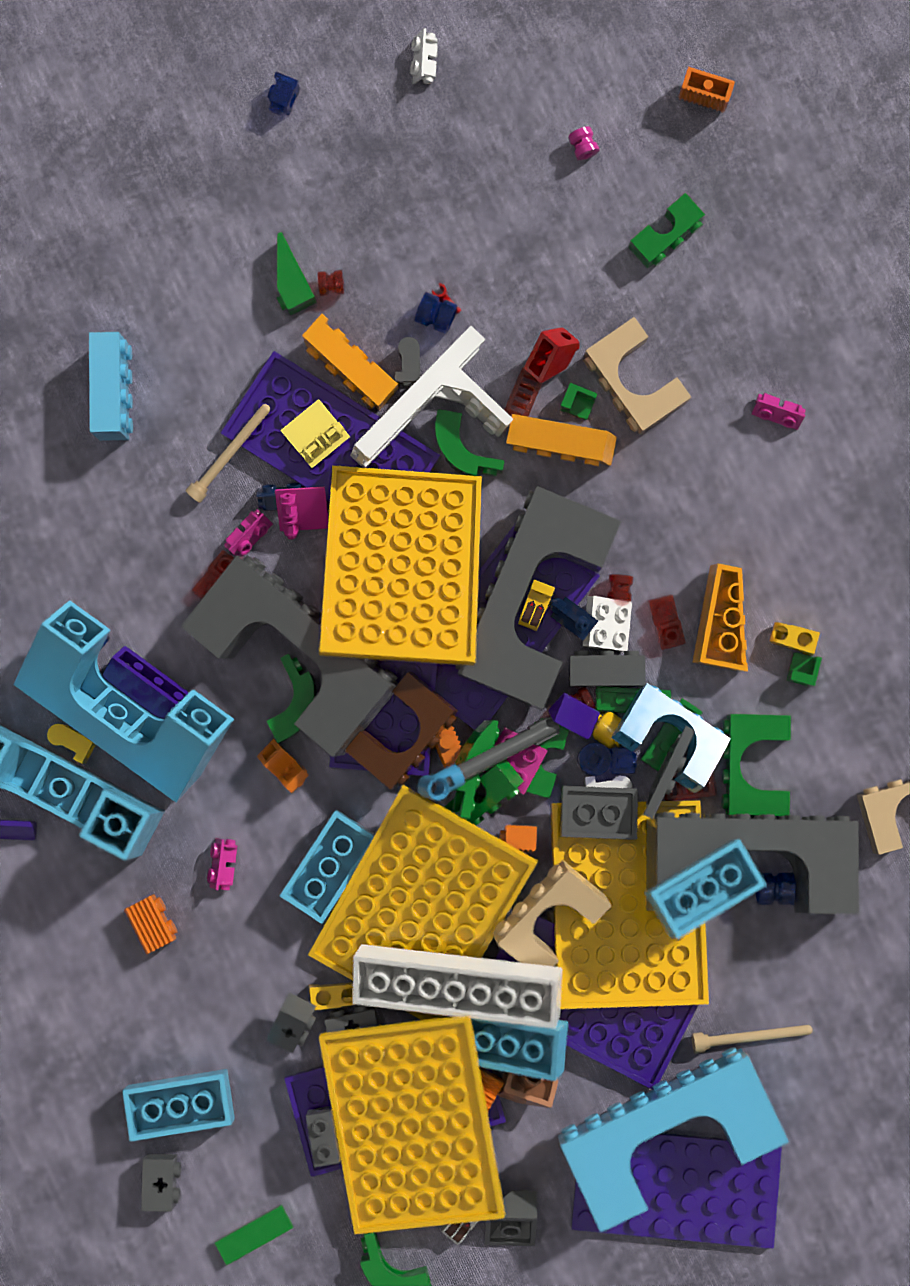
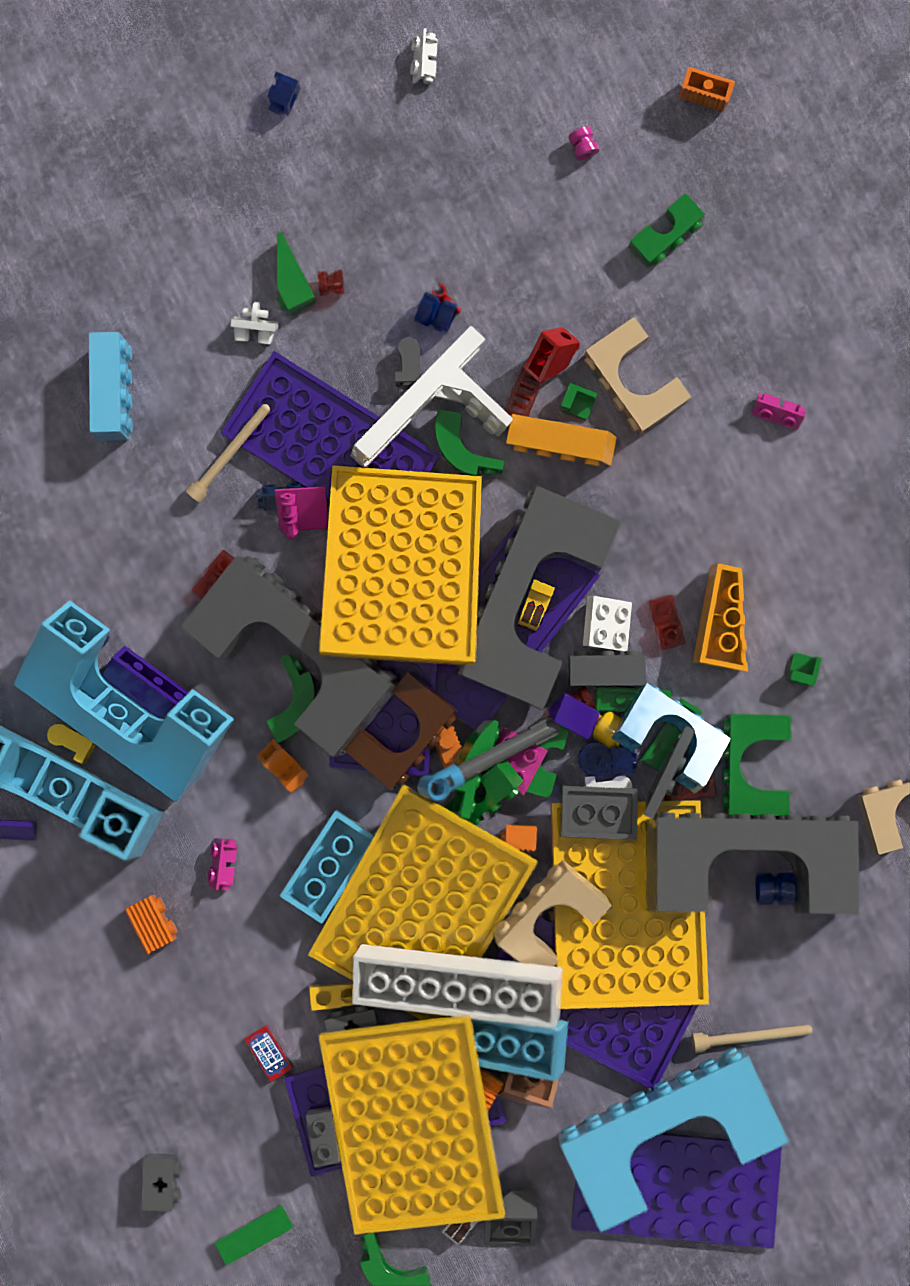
(178, 1105): medium azure brick -> none
(241, 542): dark pink hinge -> none
(243, 325): none -> white hips
(268, 1053): none -> tile
(292, 1022): dark grey brick -> none
(315, 433): light yellow hinge -> none
(349, 363): light orange wedge -> none
(572, 617): dark blue hinge -> none
(620, 587): clear red wheel -> none
(705, 888): medium azure brick -> none
(794, 638): yellow leg -> none

